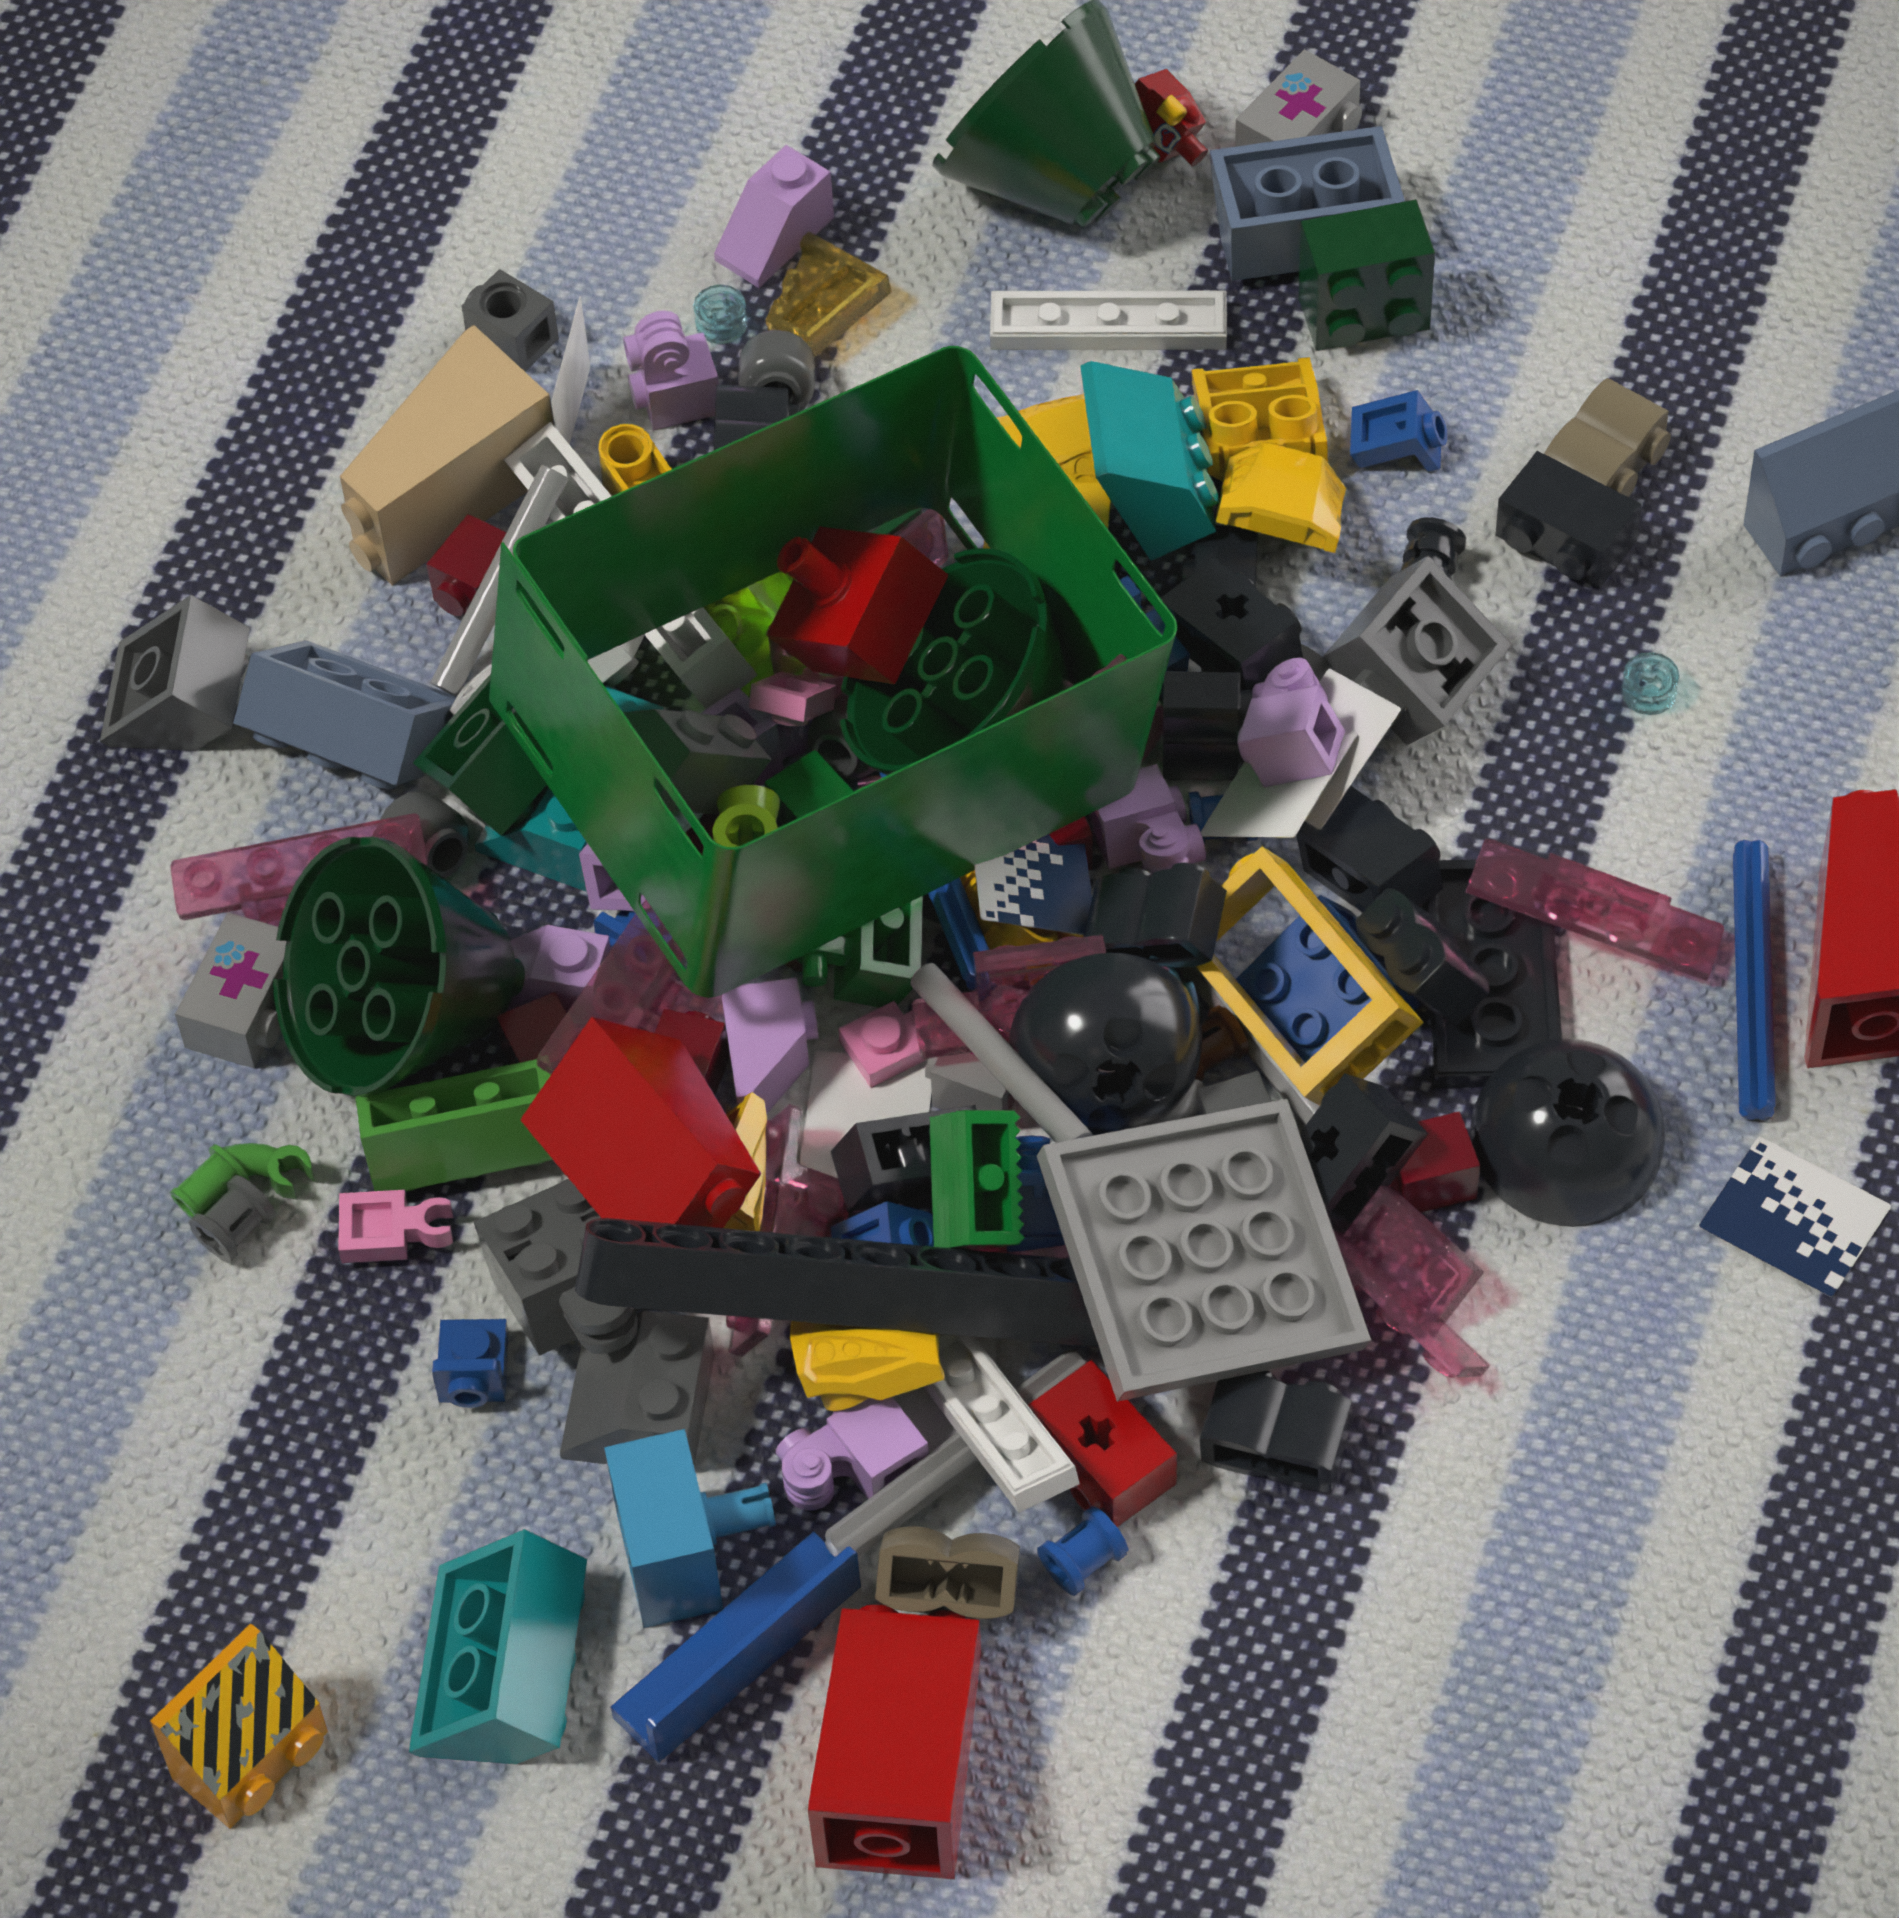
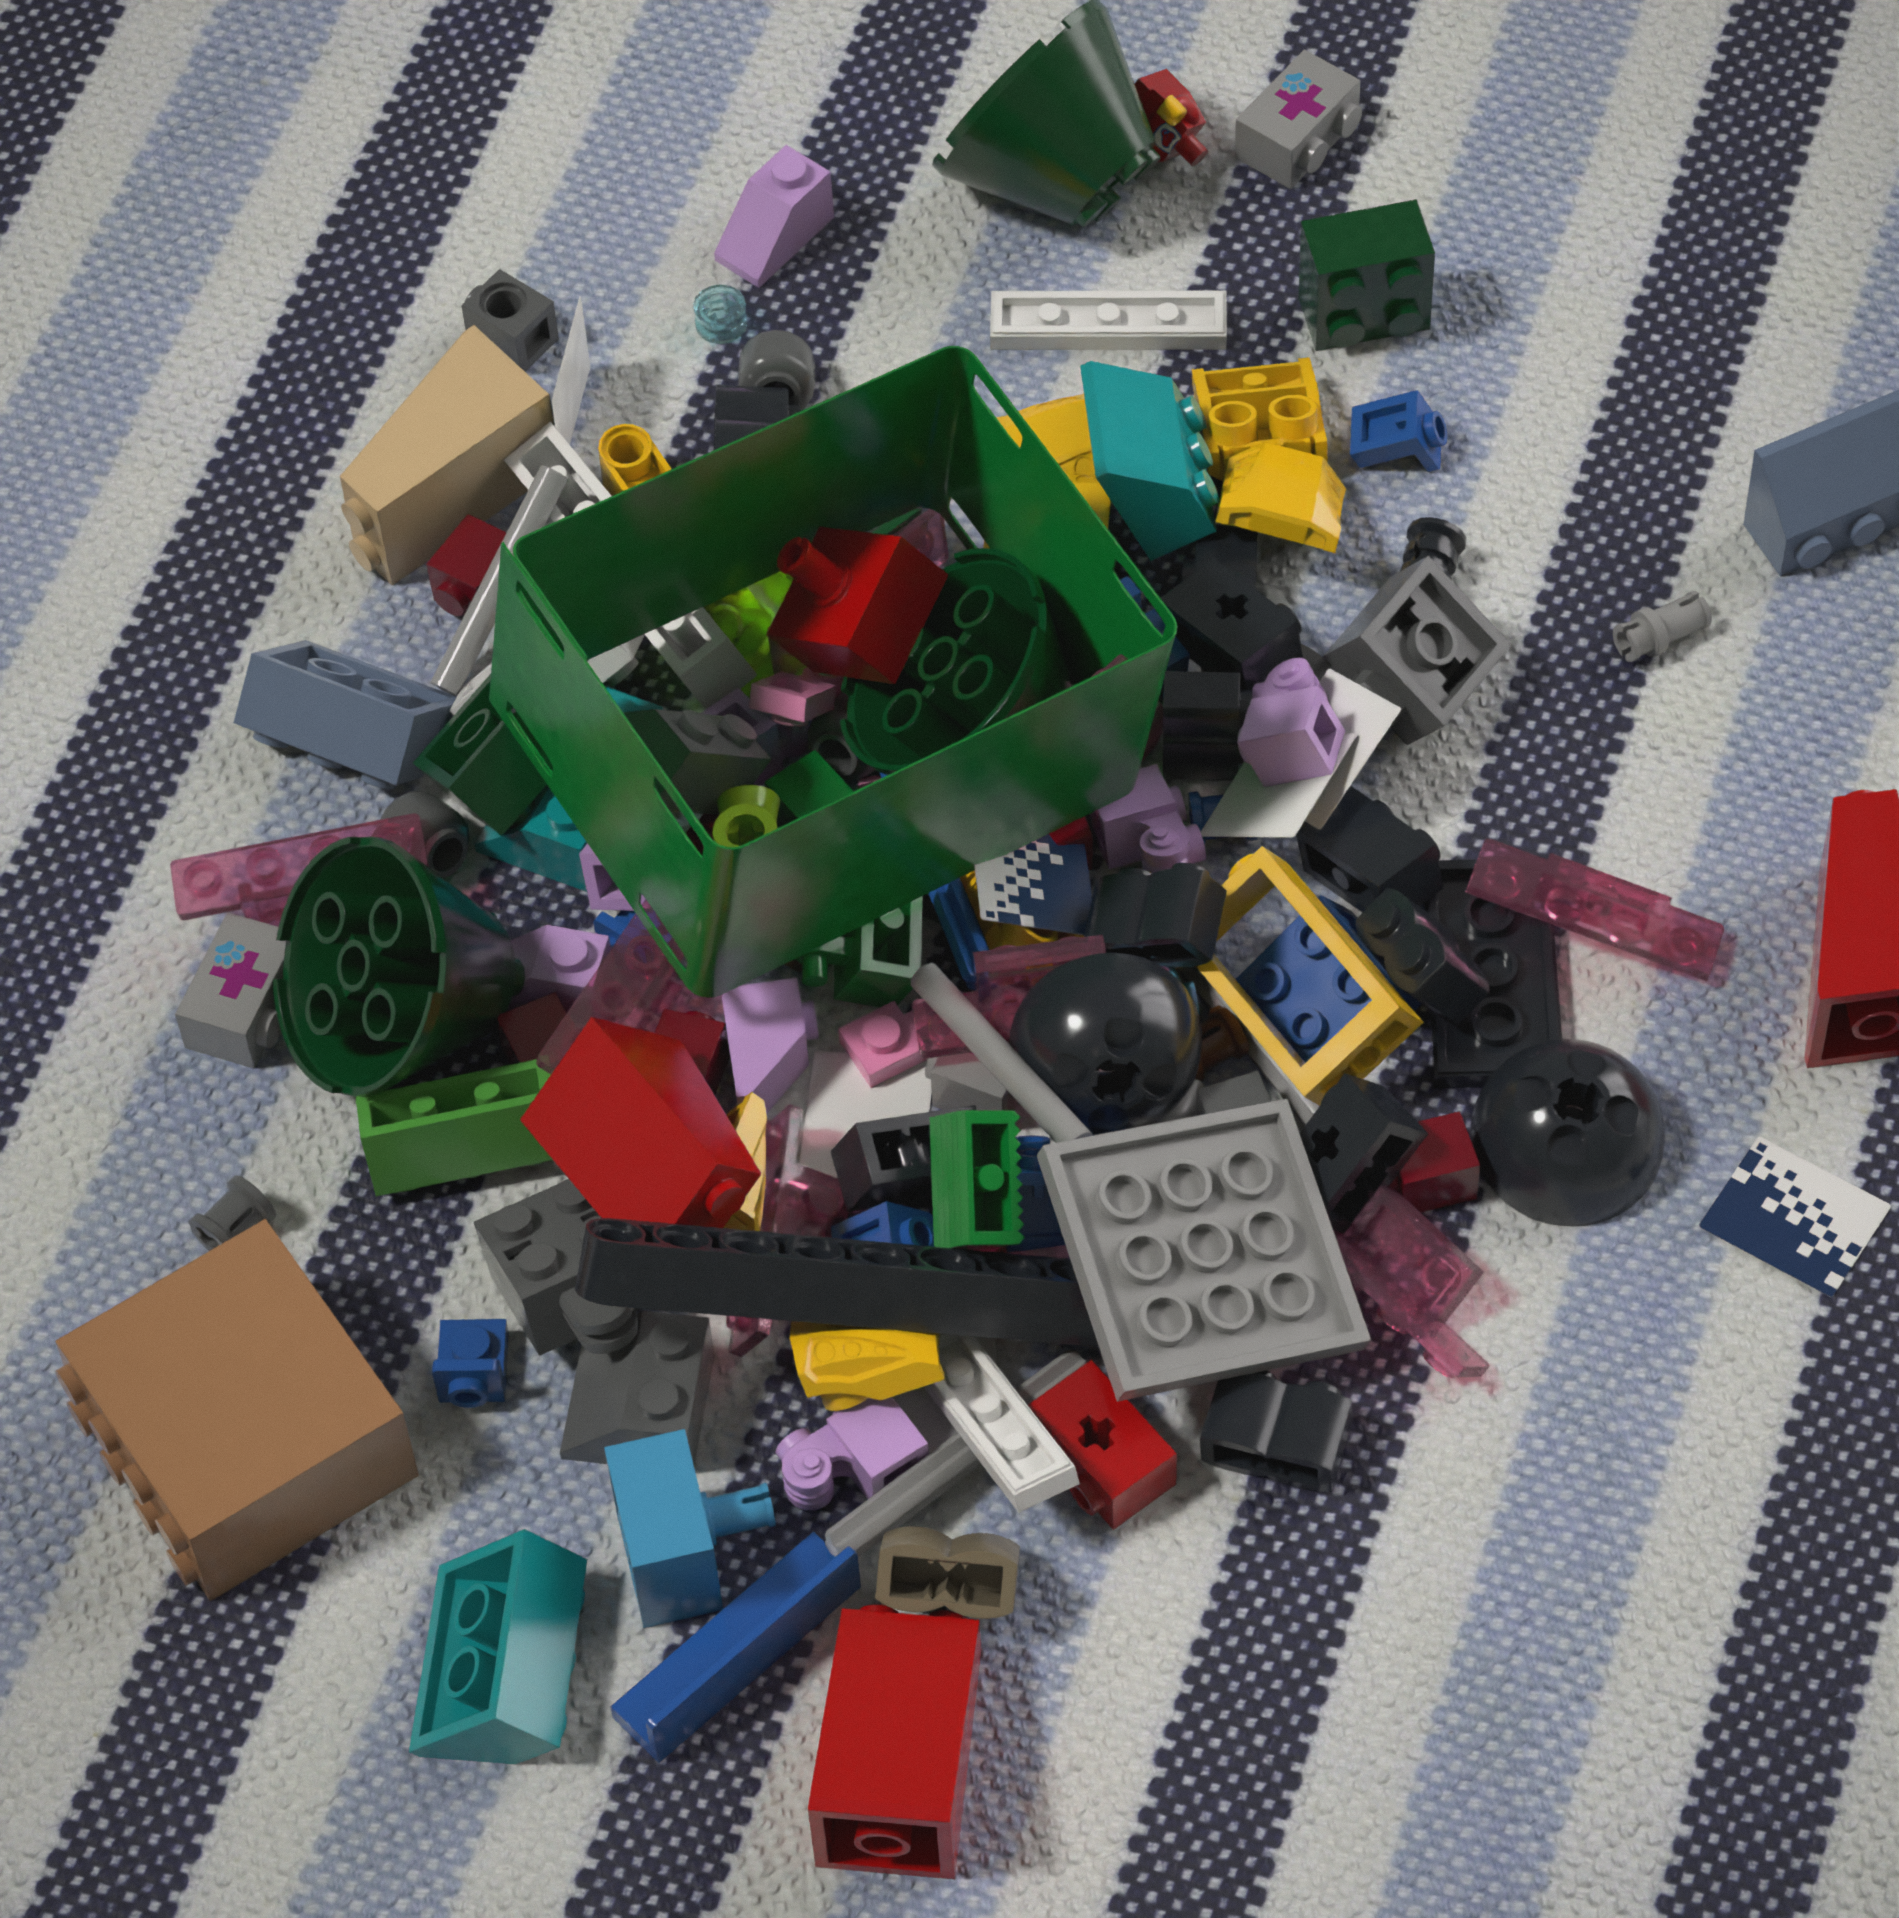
(177, 680): dark grey slope -> none
(210, 1179): bright green piece -> none
(235, 1410): none -> medium nougat brick
(239, 1728): slope -> none
(381, 1224): bright pink plate -> none
(673, 371): lavender brick -> none
(826, 294): clear yellow wing -> none
(1083, 1550): blue bush -> none
(1277, 184): sand blue slope -> none
(1567, 520): black brick -> none
(1613, 437): dark tan brick -> none
(1650, 668): clear light blue bush -> none
(1653, 630): none -> light grey pin
(1754, 980): blue axle -> none

